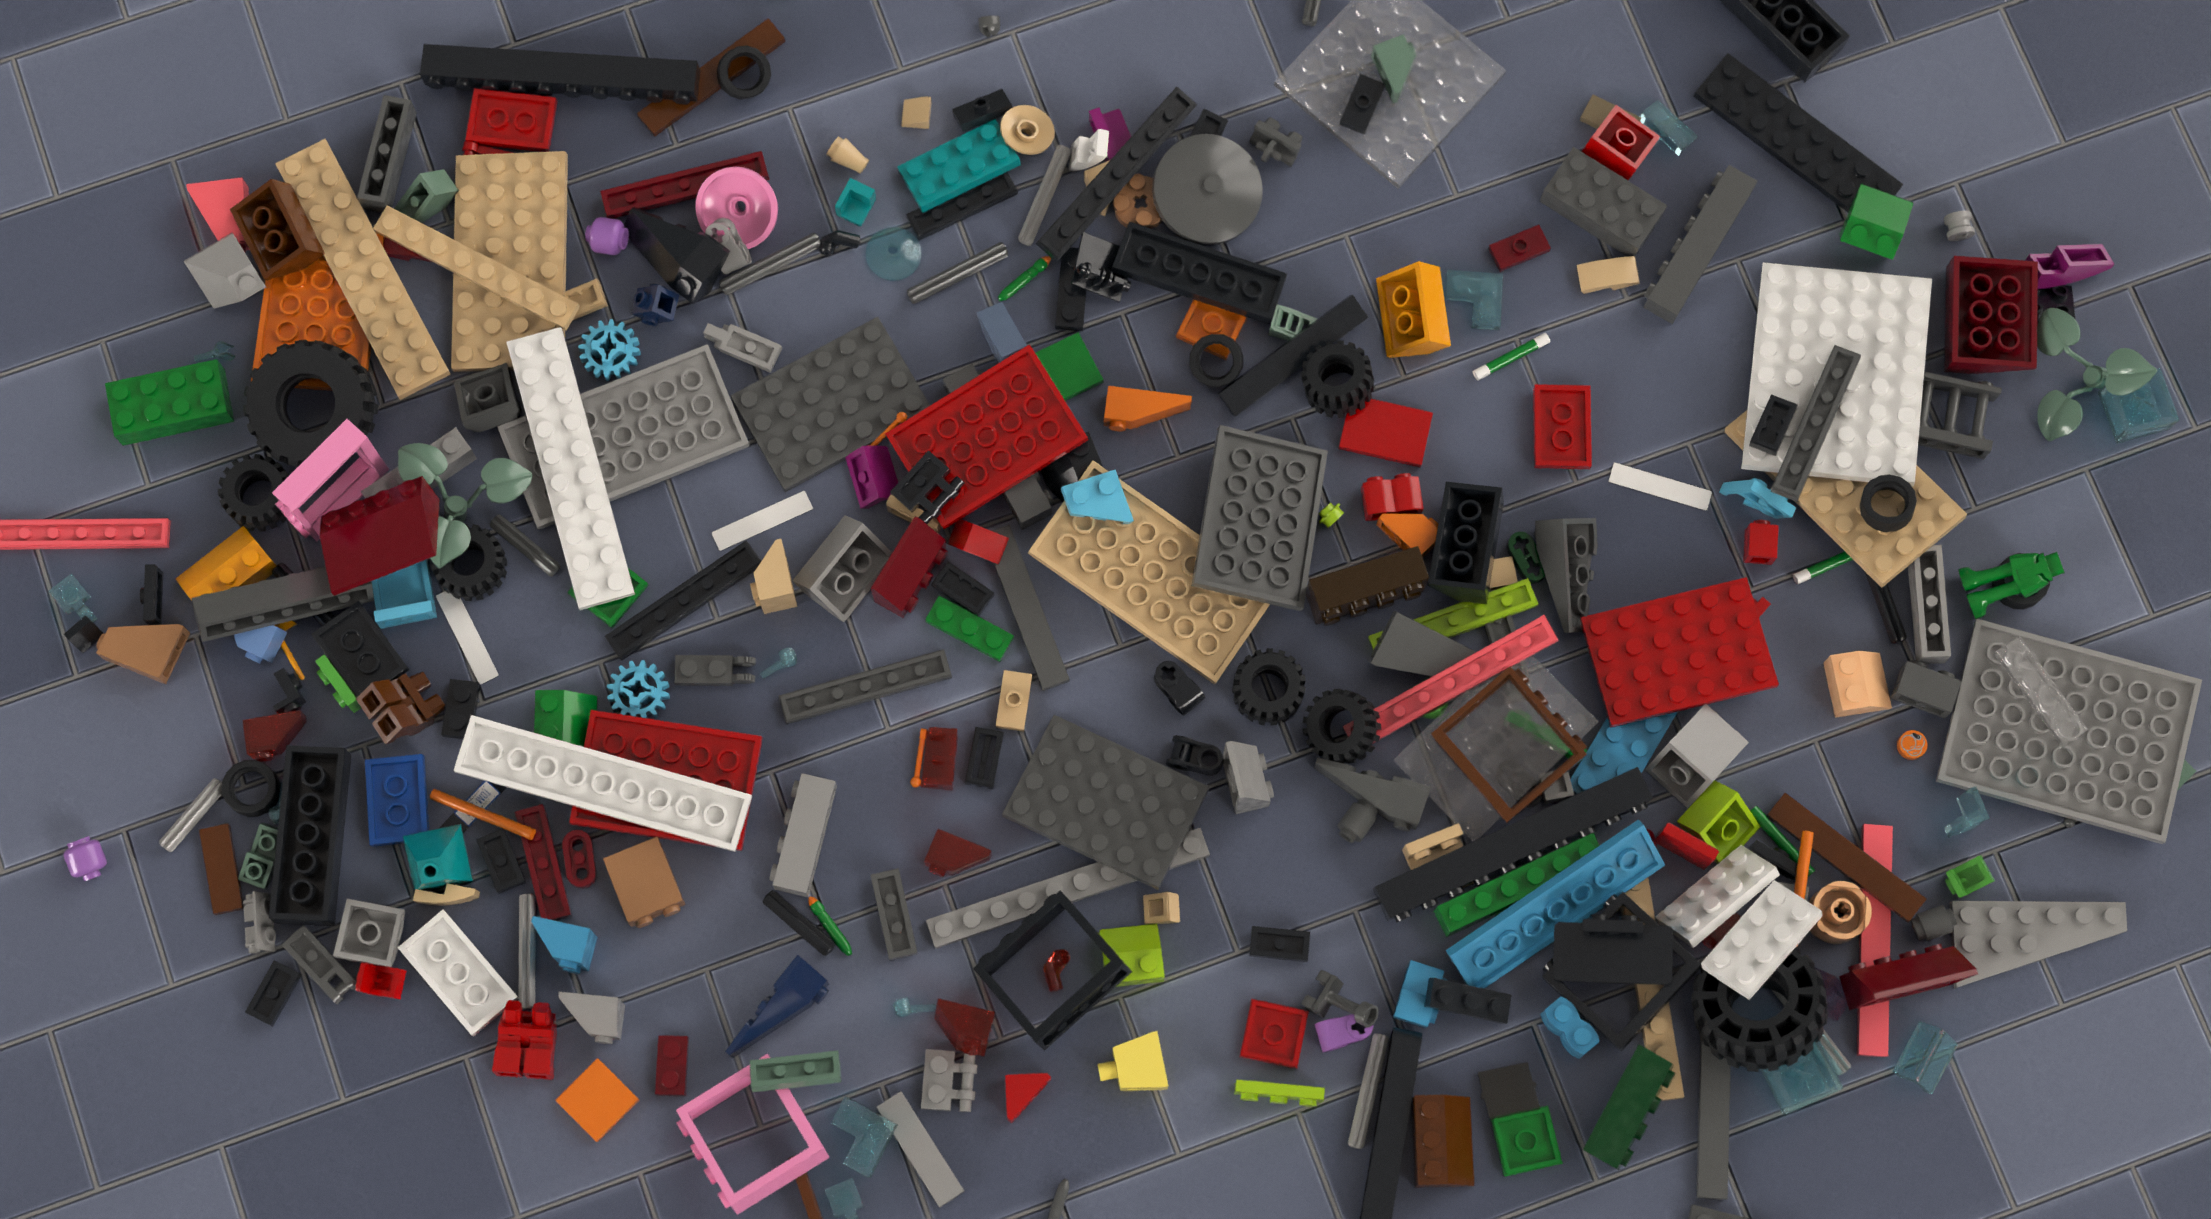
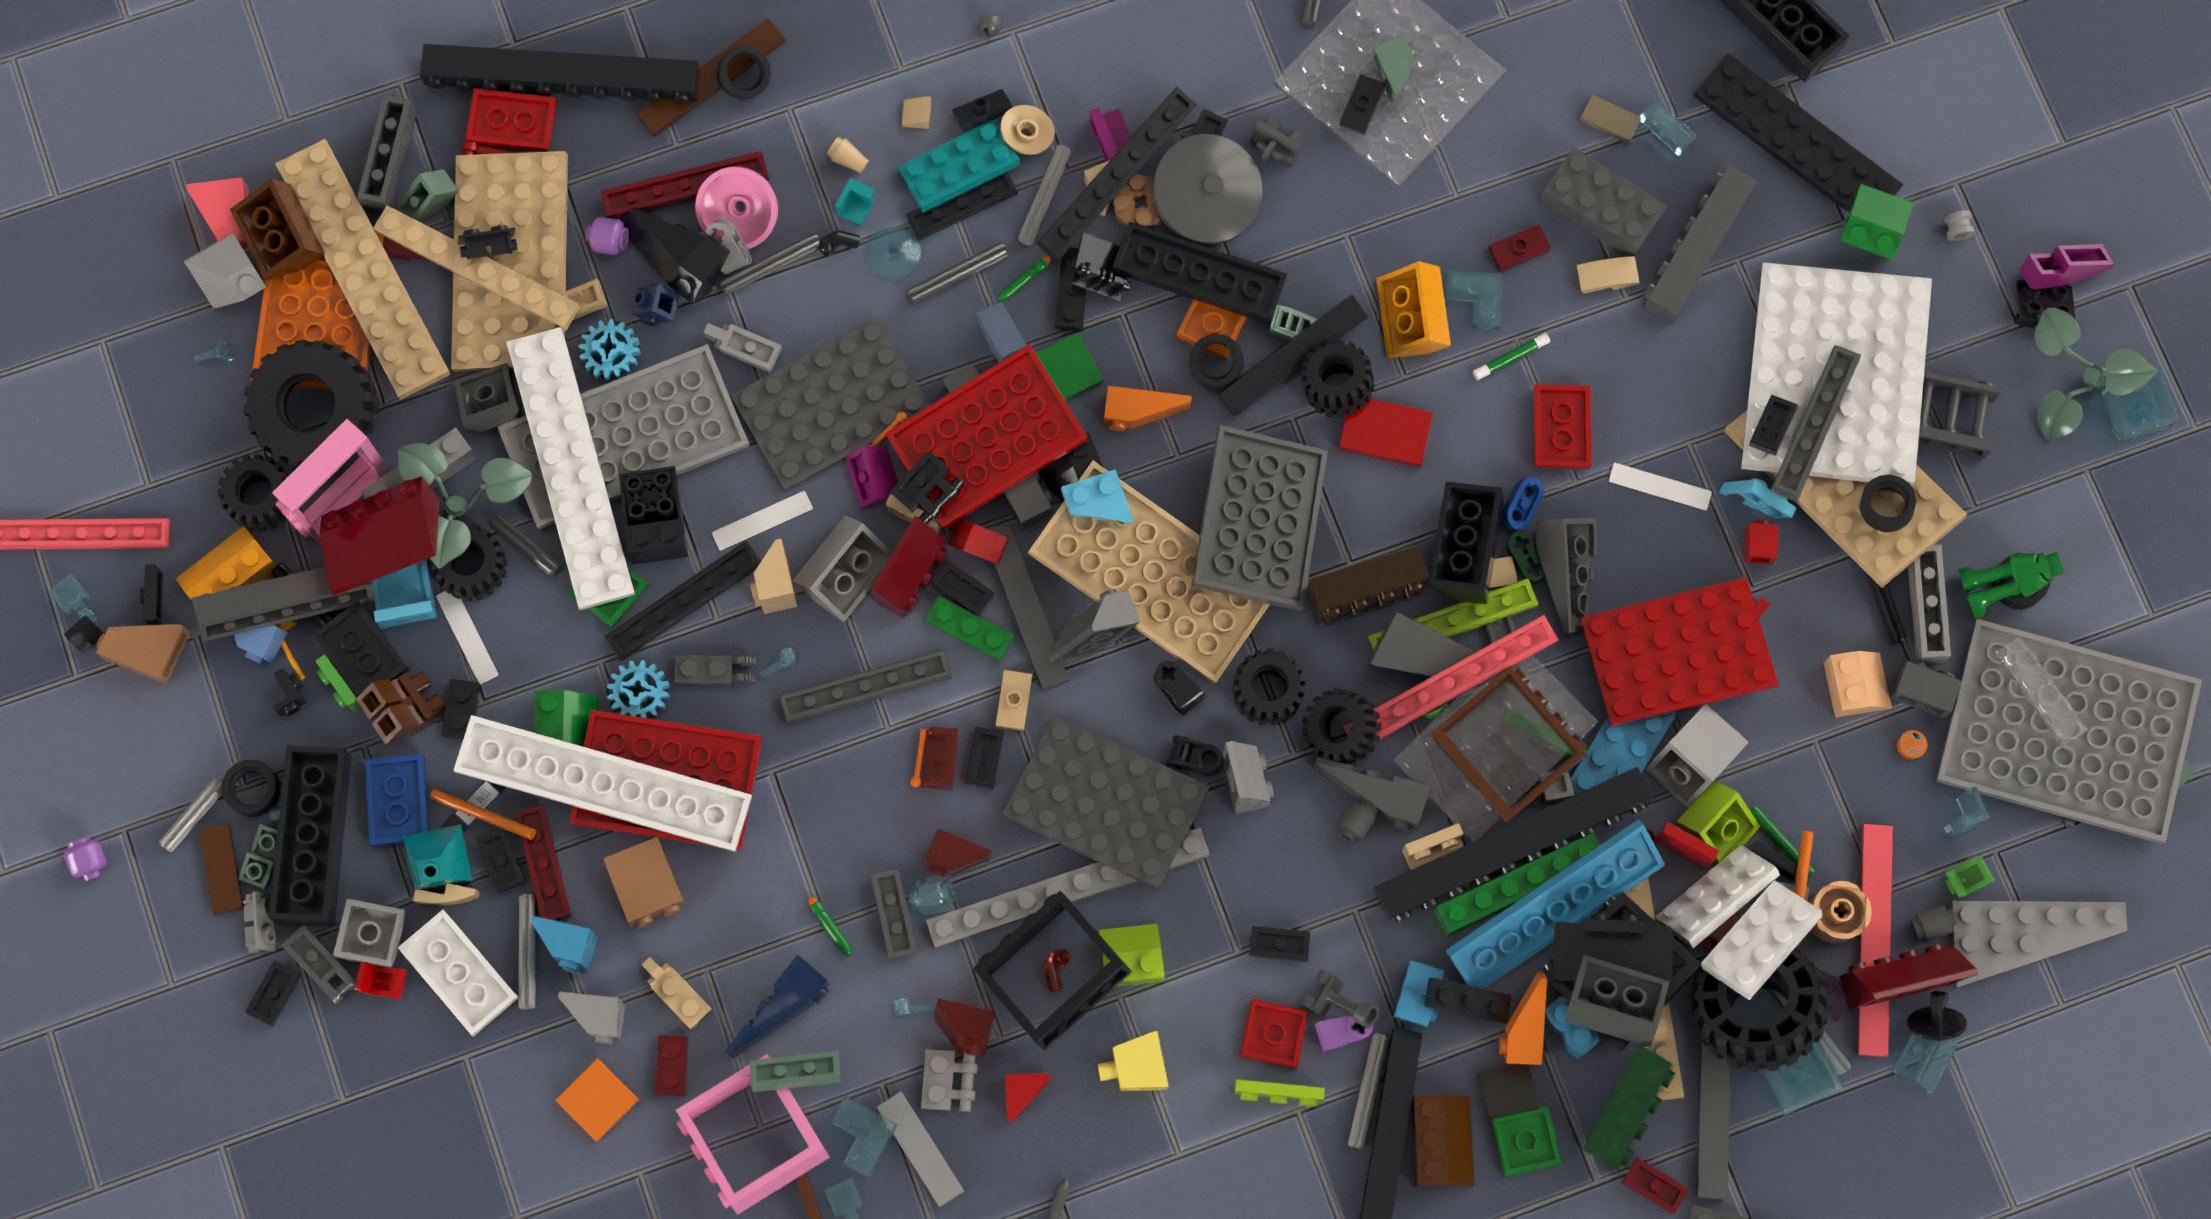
(169, 402): green brick -> none
(270, 734): clear red slope -> none
(476, 242): none -> black hinge
(530, 1030): red hips -> none
(580, 859): dark red plate -> none
(653, 515): none -> black slope
(676, 993): none -> tan hinge
(799, 923): black axle -> none
(804, 835): light grey brick -> none
(932, 895): none -> clear light blue head
(1088, 151): white slope -> none
(1096, 626): none -> dark grey slope
(1161, 908): tan slope -> none
(1330, 514): lime plate -> none
(1391, 496): red brick -> none
(1410, 530): orange slope -> none
(1522, 505): none -> blue plate
(1526, 1026): none -> orange slope
(1617, 1001): none -> dark grey slope
(1621, 143): red slope -> none
(1655, 1186): none -> dark red plate
(1821, 567): green bar -> none
(1848, 858): reddish brown tile -> none
(1937, 1021): none -> black shield
(1990, 315): dark red slope -> none

